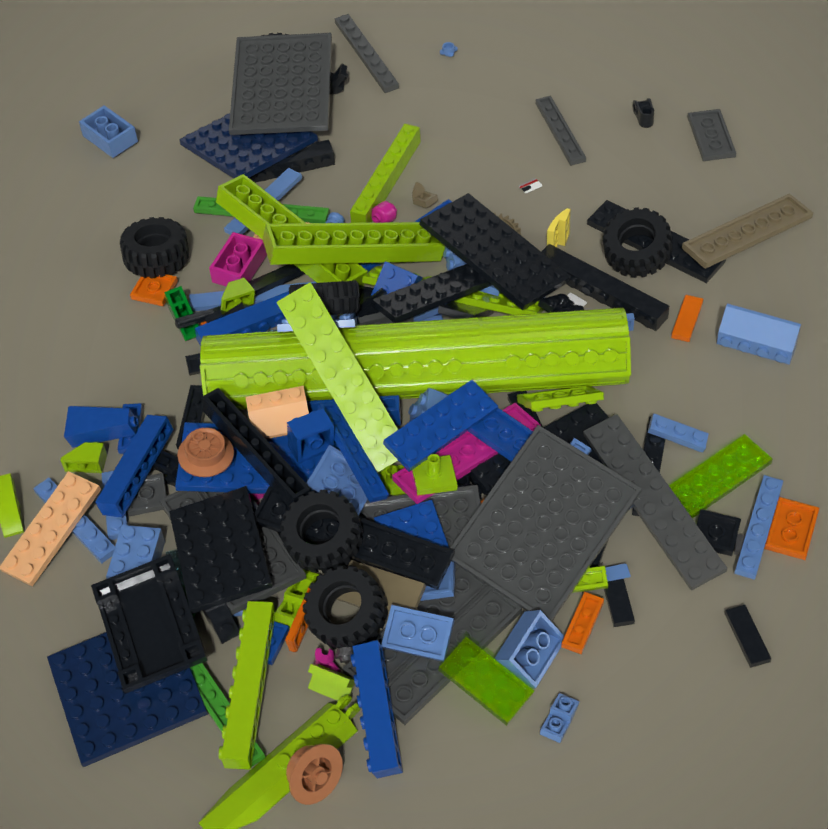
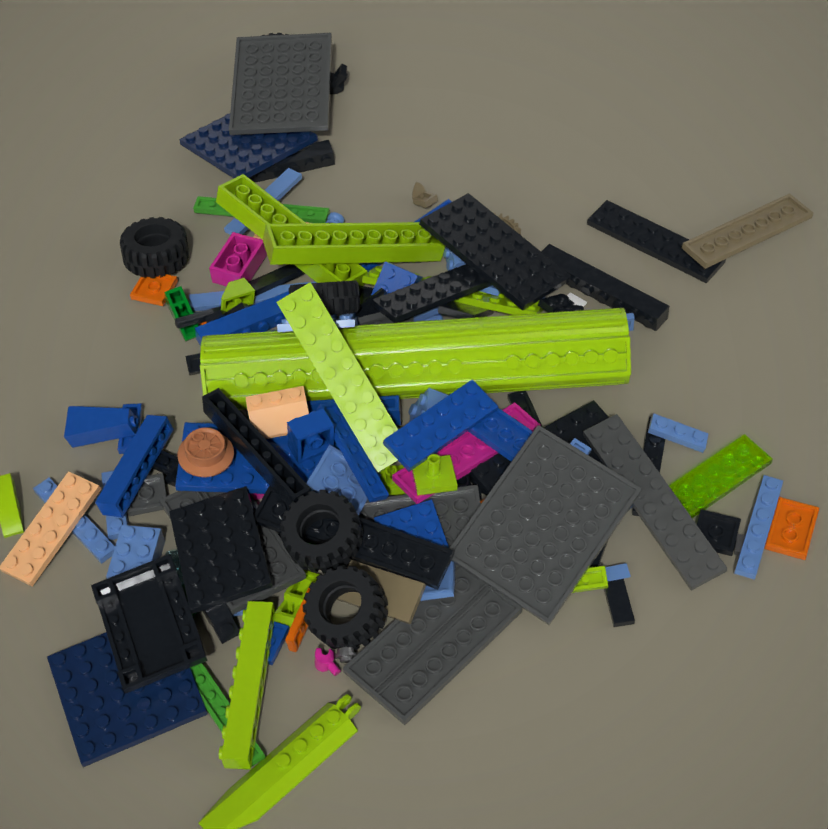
(85, 458): lime slope -> none
(108, 131): medium blue brick -> none
(193, 410): black plate -> none
(314, 772): nougat wheel -> none
(330, 682): lime panel -> none
(366, 53): dark grey plate -> none
(377, 710): blue brick -> none
(384, 212): dark pink head -> none
(386, 173): lime brick -> none
(417, 633): medium blue plate -> none
(448, 49): medium blue plate -> none
(486, 680): clear neon green plate -> none
(530, 185): sticker -> none
(530, 647): medium blue slope -> none
(555, 398): lime plate -> none
(559, 229): light yellow slope -> none
(559, 718): medium blue slope -> none
(560, 130): dark grey tile -> none
(582, 623): orange plate -> none
(637, 223): black tyre -> none
(644, 112): black piece -> none
(687, 318): orange tile -> none
(711, 135): dark grey tile -> none
(747, 636): black tile -> none
(758, 334): medium blue slope -> none

